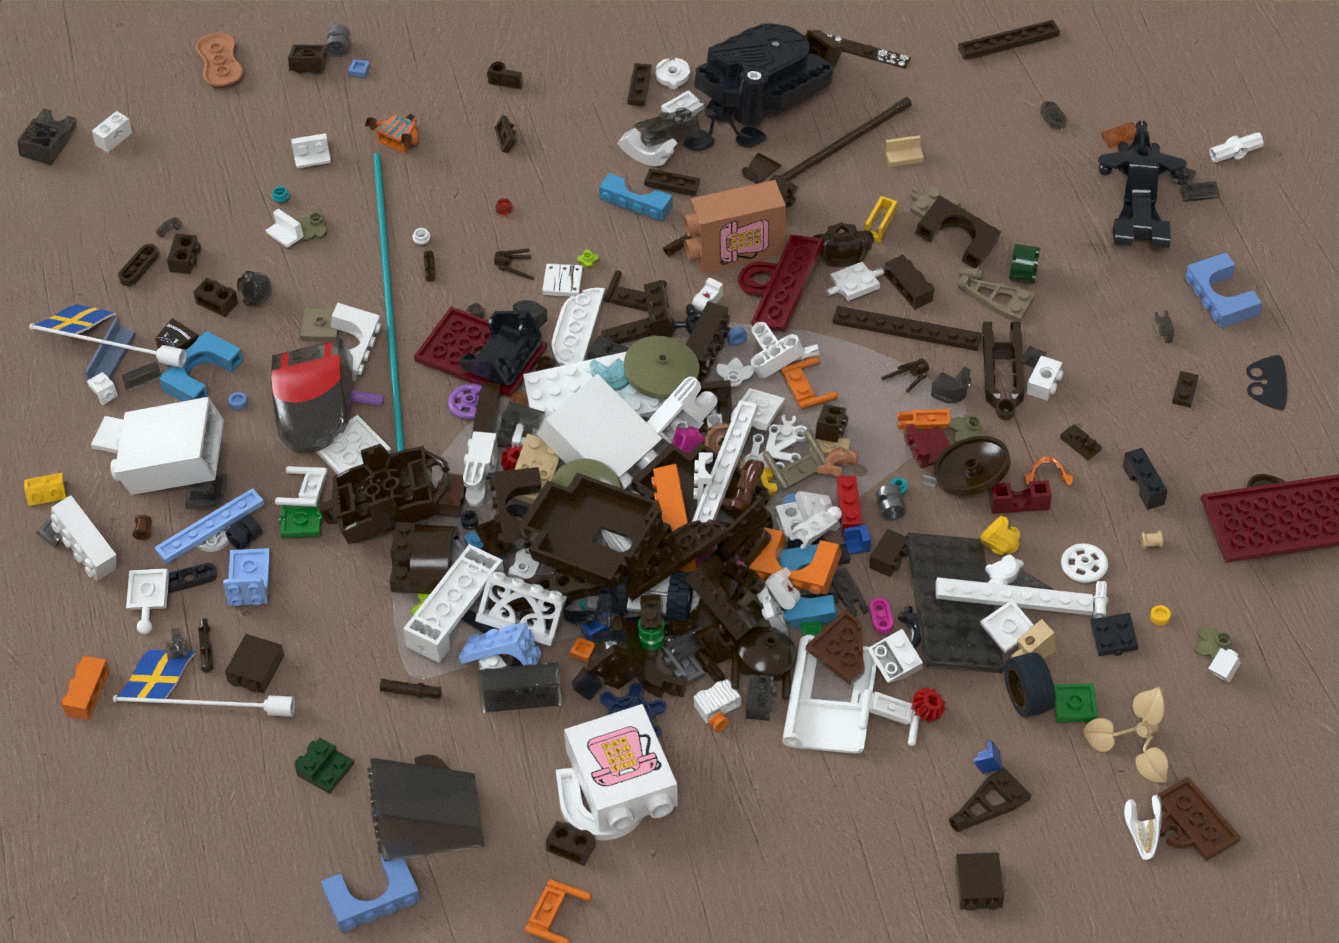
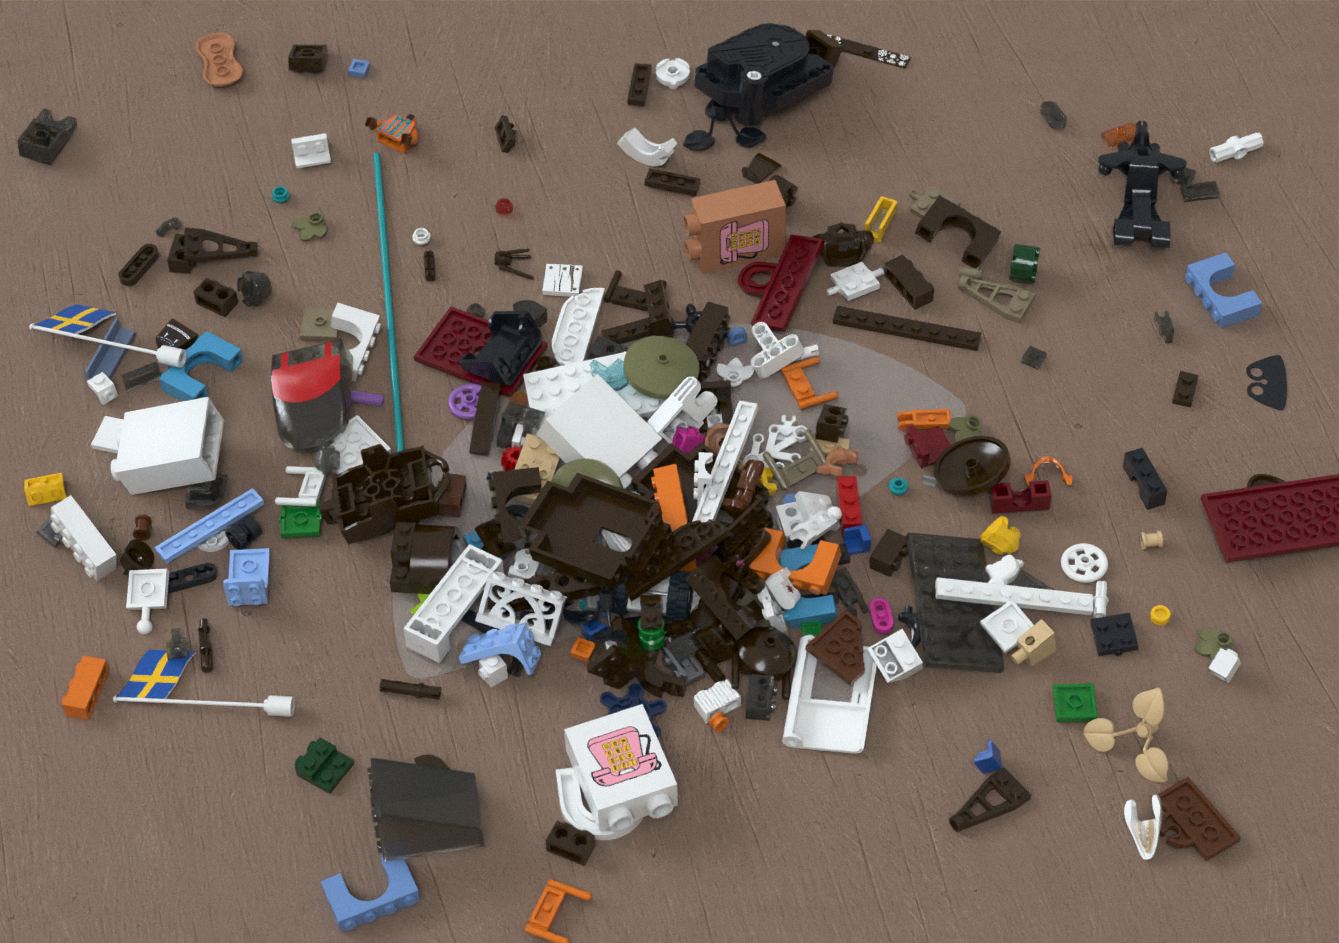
(112, 131): white brick -> none
(137, 556): none -> dark brown piece
(194, 246): none -> dark brown plate
(237, 401): medium blue tile -> none
(254, 663): dark brown brick -> none
(285, 230): white panel -> none
(327, 460): none -> clear smoke head
(337, 40): flat silver wheel -> none
(468, 515): black bush -> none
(479, 461): white brick -> none
(500, 76): dark brown plate -> none
(520, 687): clear smoke brick -> none
(586, 684): black panel -> none
(587, 259): lime plate -> none
(654, 205): dark azure arch -> none
(677, 125): clear smoke brick -> none
(685, 100): white plate -> none
(711, 292): white leg -> none
(768, 407): white plate -> none
(890, 502): flat silver wheel -> none
(891, 709): white plate -> none
(898, 107): dark brown piece -> none
(904, 151): tan panel -> none
(916, 368): dark brown plant -> none
(928, 704): red gear -> none
(951, 389): clear smoke brick -> none
(979, 881): dark brown brick -> none
(1003, 350): dark brown piece -> none
(1008, 39): dark brown plate -> none
(1029, 684): black wheel -> none
(1044, 378): white brick -> none
(1080, 442): dark brown plate -> none

